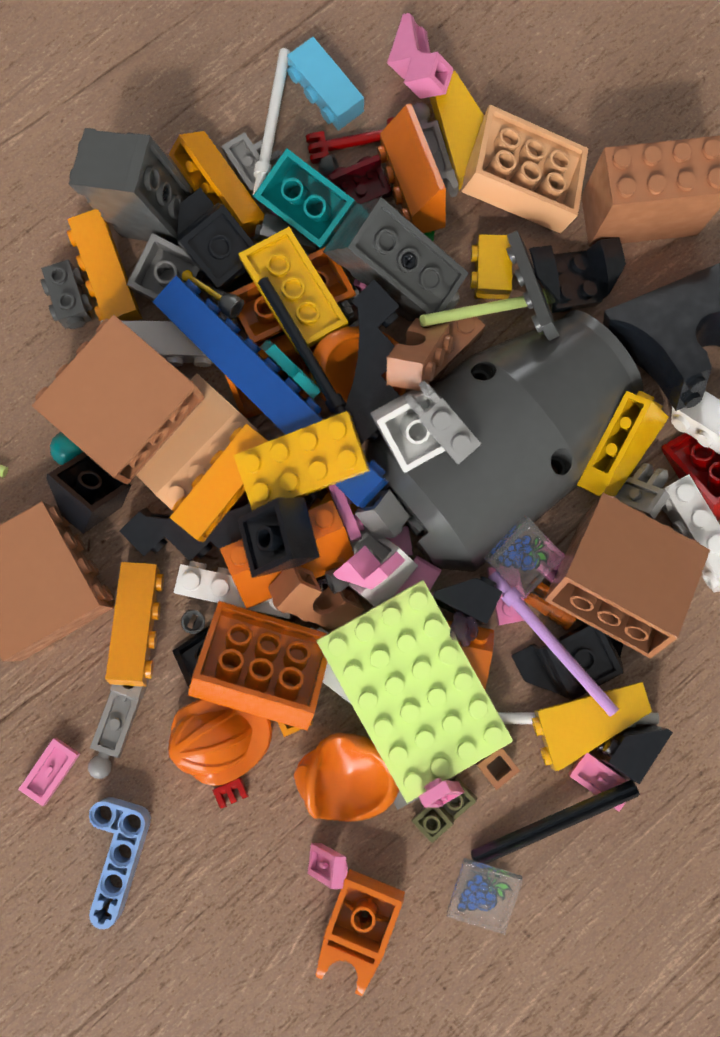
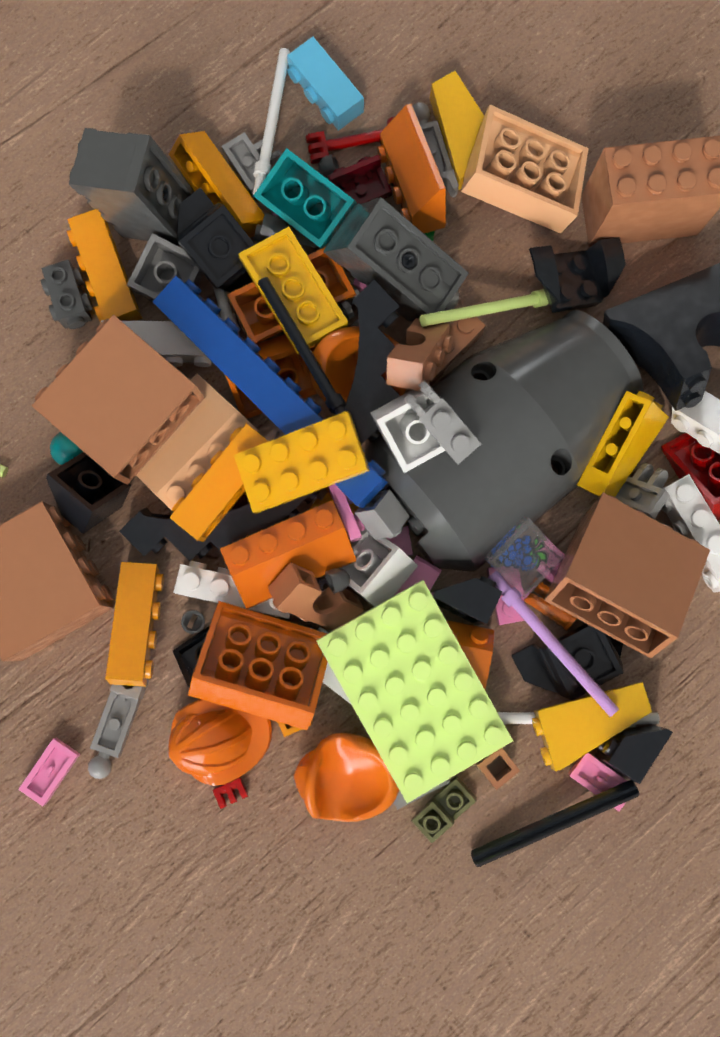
(115, 862): light blue beam -> none
(229, 303): dark grey hinge -> none
(278, 536): black slope -> none
(290, 368): teal tile -> none
(327, 866): bright pink plate -> none
(359, 938): orange brick -> none
(366, 570): bright pink slope -> none
(411, 58): bright pink arch -> none
(440, 793): bright pink plate -> none
(463, 629): plate -> none
(484, 896): clear tile -> none
(492, 267): yellow brick -> none
(534, 296): dark grey plate -> none

